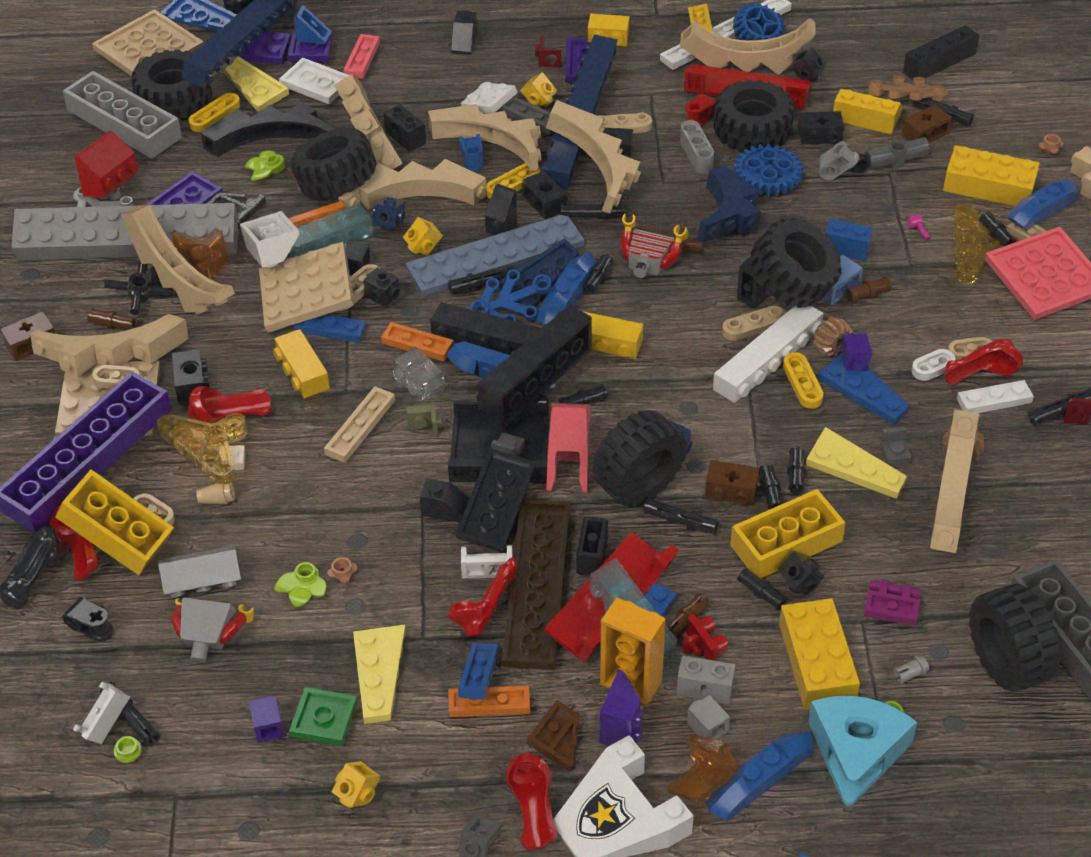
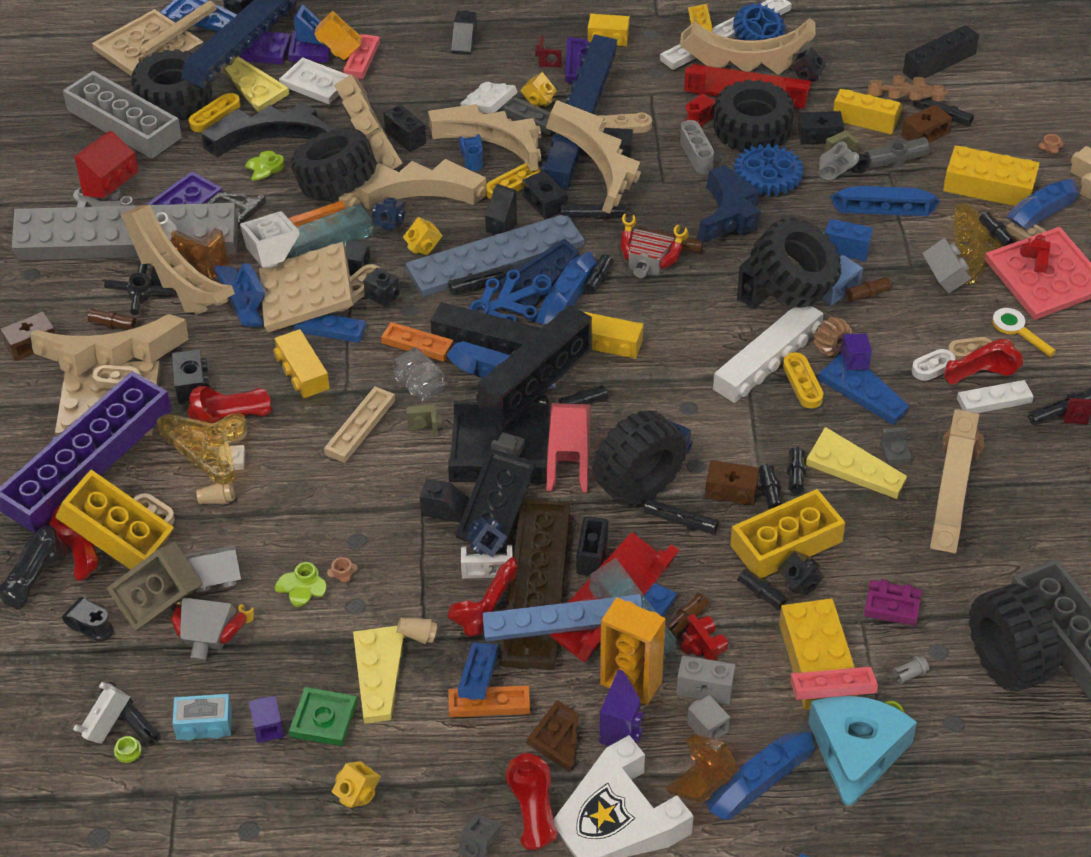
(154, 585): none -> dark tan slope
(166, 224): none -> white cone
(177, 28): none -> tan axle
(202, 717): none -> medium azure brick
(247, 292): none -> blue bracket
(337, 35): none -> light orange brick
(418, 629): none -> tan cone
(491, 542): none -> dark blue brick
(549, 618): none -> medium blue plate
(751, 323): tan plate -> none
(833, 683): none -> coral plate
(850, 140): none -> olive bracket
(885, 201): none -> blue brick
(916, 221): dark pink hand -> none
(947, 265): none -> light grey brick
(1013, 322): none -> piece
(1039, 250): none -> red piece

